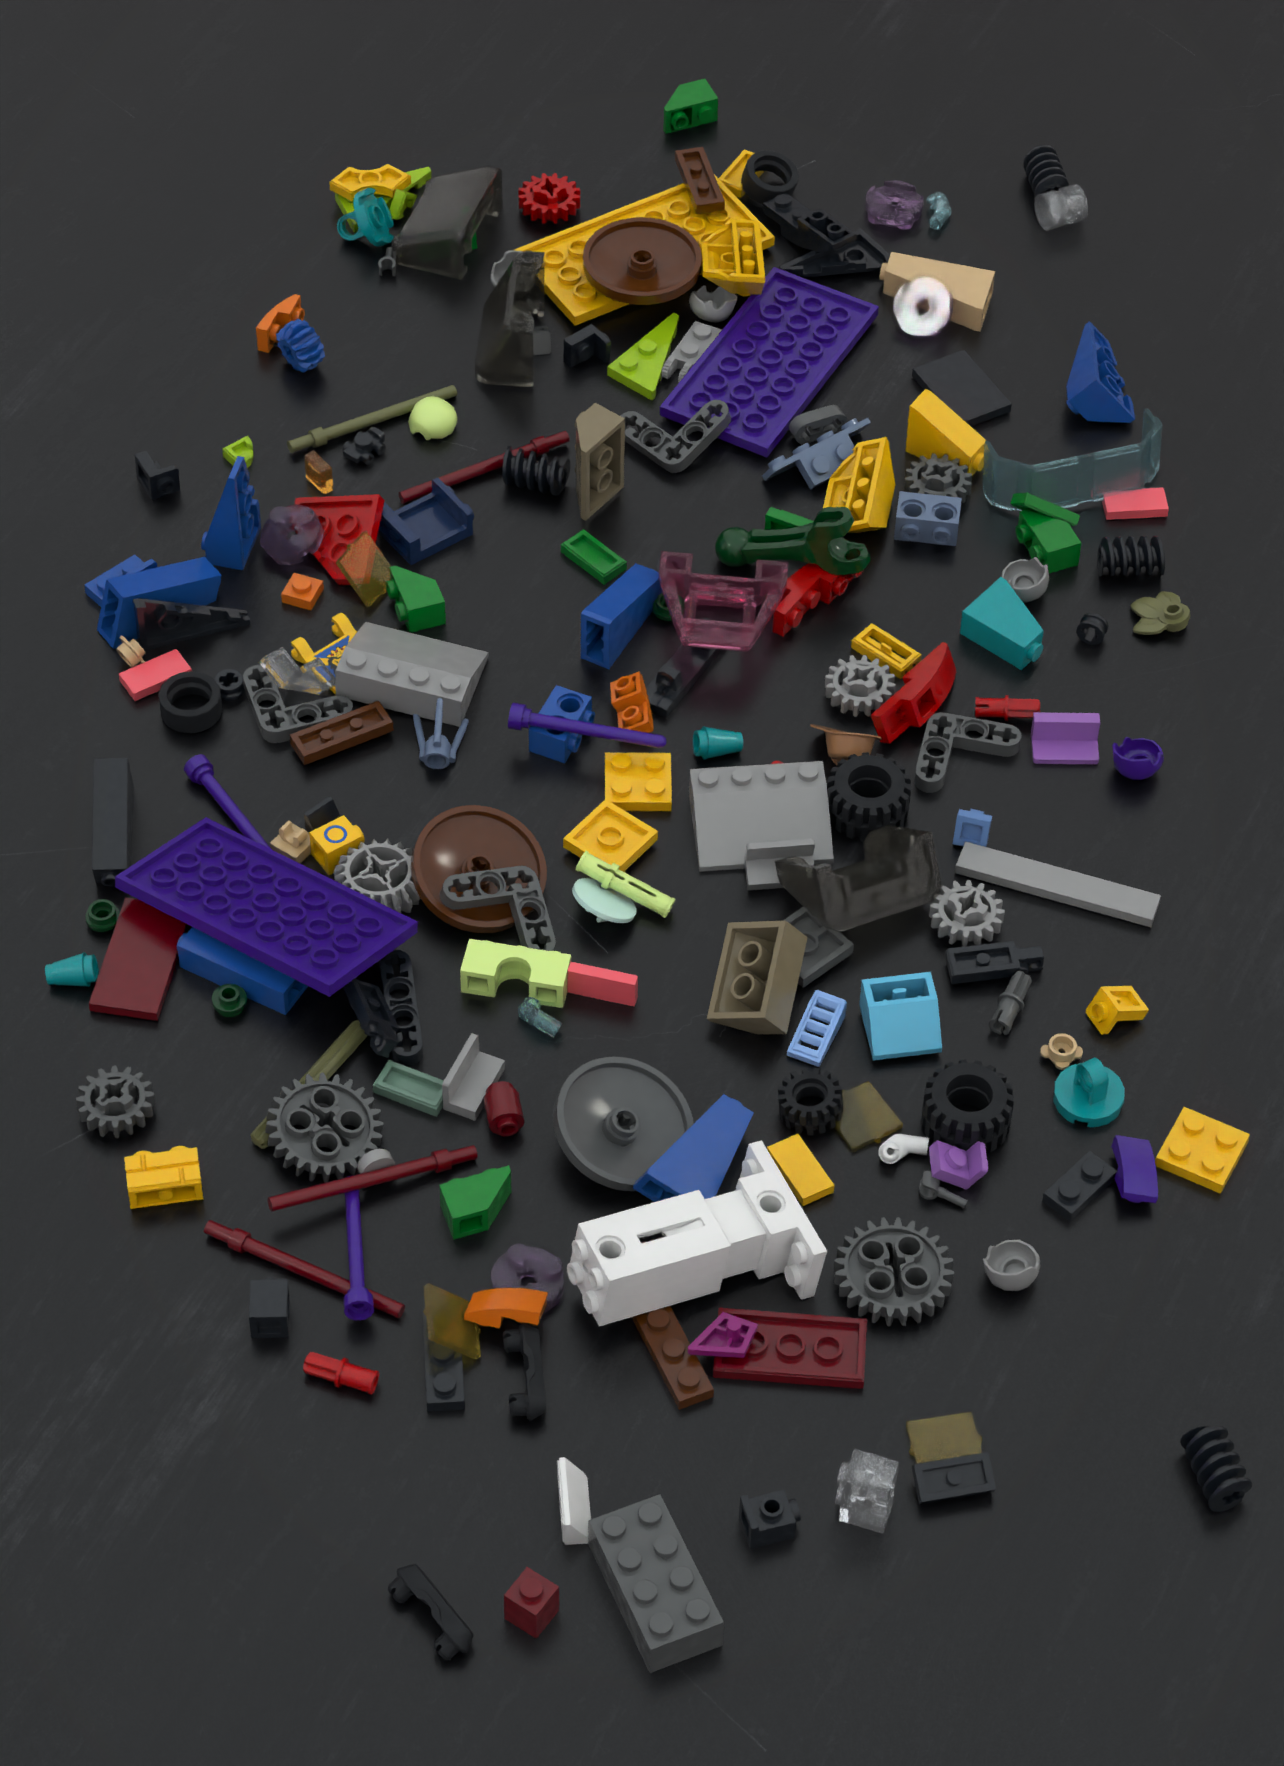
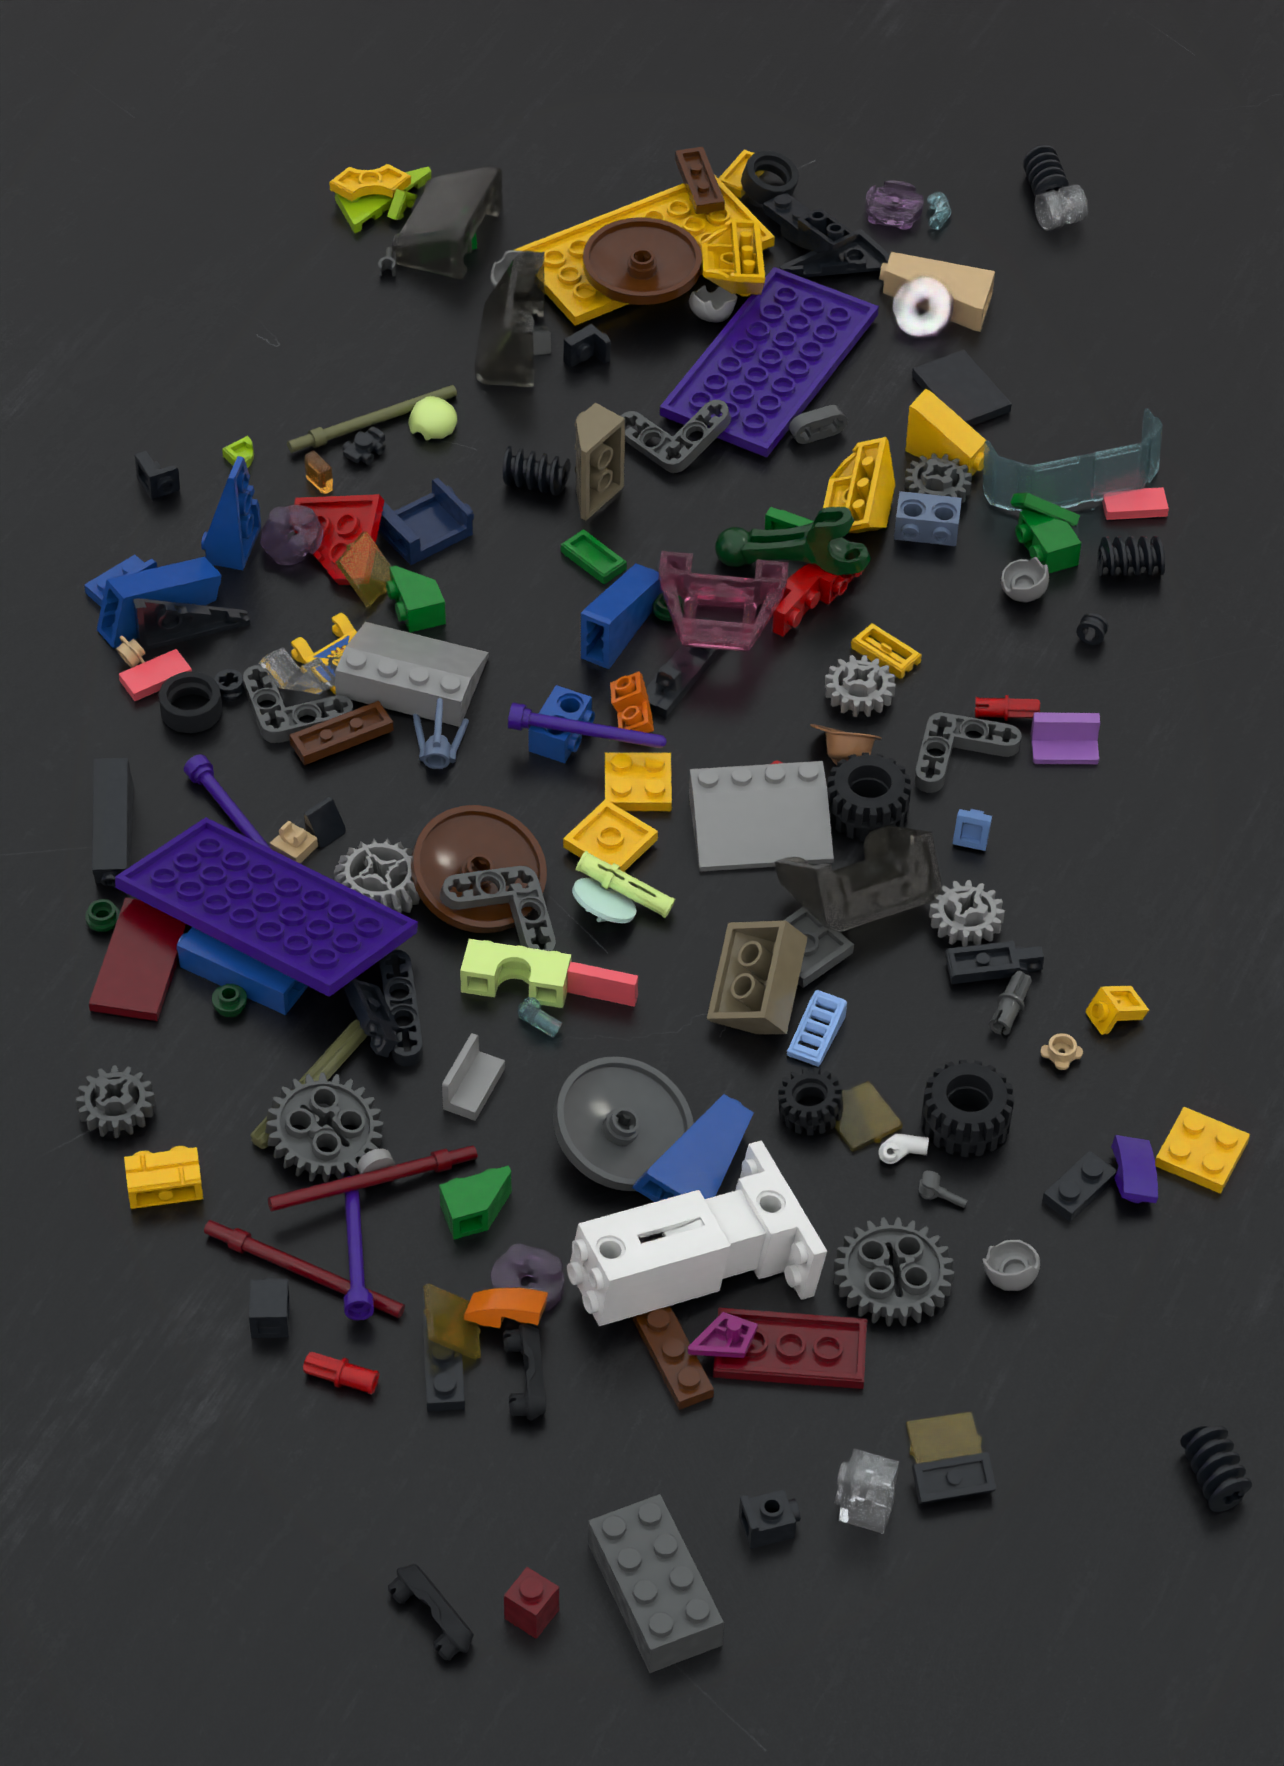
(73, 971): teal cone -> none
(275, 319): orange slope -> none
(300, 345): blue gear -> none
(302, 591): orange plate -> none
(334, 840): yellow brick -> none
(372, 219): teal tile -> none
(410, 1088): sand green tile -> none
(503, 1109): dark red brick -> none
(539, 445): dark red bar -> none
(549, 198): red gear -> none
(573, 1502): white slope -> none
(643, 362): lime wing -> none
(690, 106): green slope -> none
(690, 349): light grey hinge -> none
(716, 742): teal cone -> none
(761, 859): light grey panel -> none
(801, 1170): yellow tile -> none
(822, 459): sand blue bracket -> none
(901, 1015): medium azure slope -> none
(919, 698): red slope -> none
(957, 1165): medium lavender bracket -> none
(1003, 625): teal slope -> none
(1058, 884): light grey tile -> none
(1089, 1093): teal tile -> none
(1095, 383): blue wedge -> none
(1137, 758): dark purple hair -> none
(1160, 614): olive plate -> none

